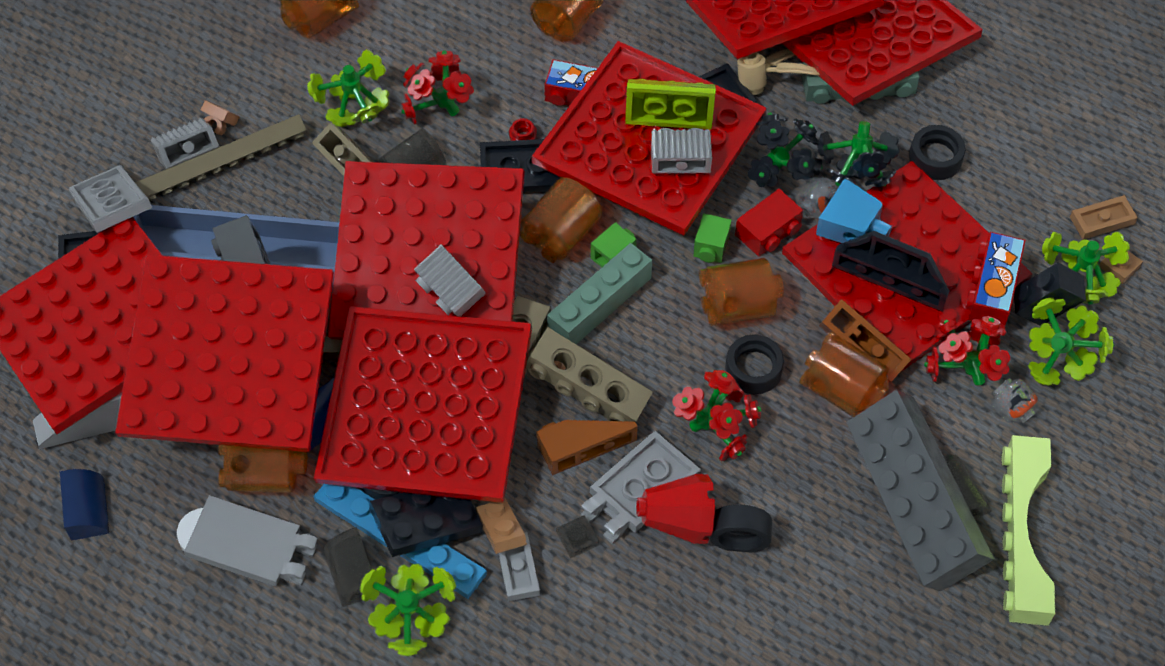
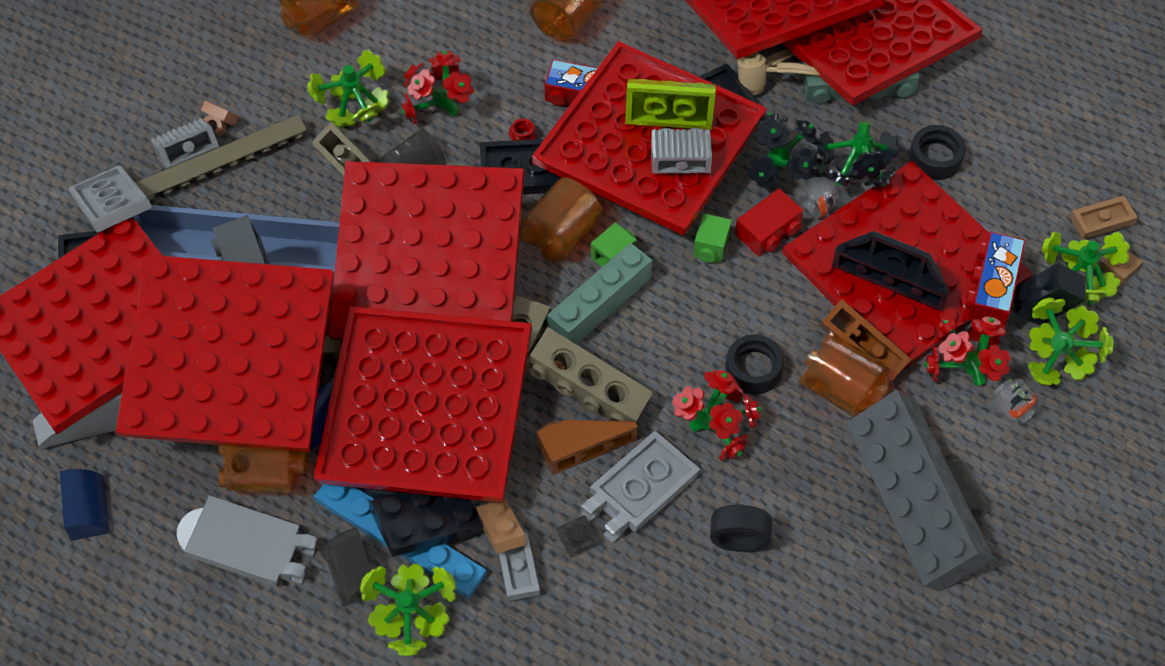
(449, 281): light grey brick -> none
(680, 508): red cone -> none
(740, 291): clear orange cylinder -> none
(851, 215): dark azure torso -> none
(1030, 588): yellowish green arch -> none

